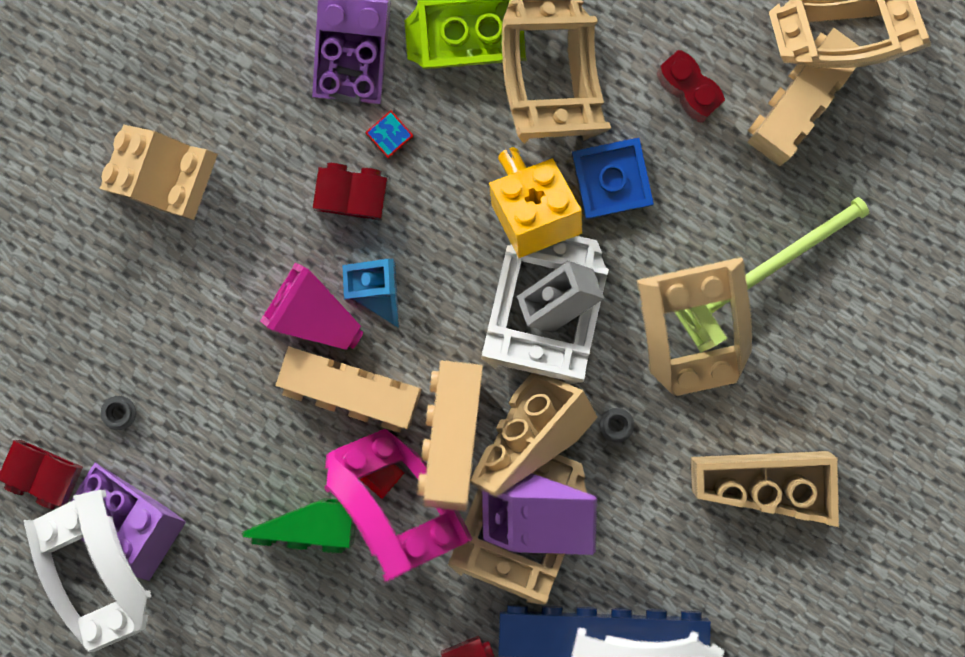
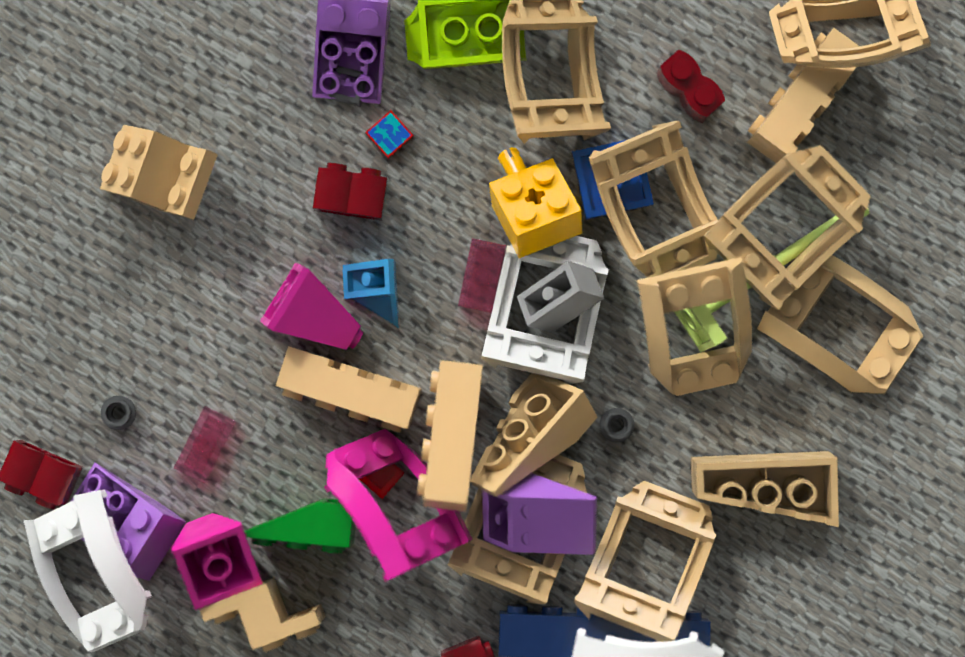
(205, 444): none -> clear pink plate
(215, 559): none -> dark pink slope
(265, 616): none -> tan bracket
(481, 275): none -> clear pink plate
(629, 606): none -> tan wedge
(636, 157): none -> tan wedge
(762, 270): none -> tan wedge
(885, 357): none -> tan wedge

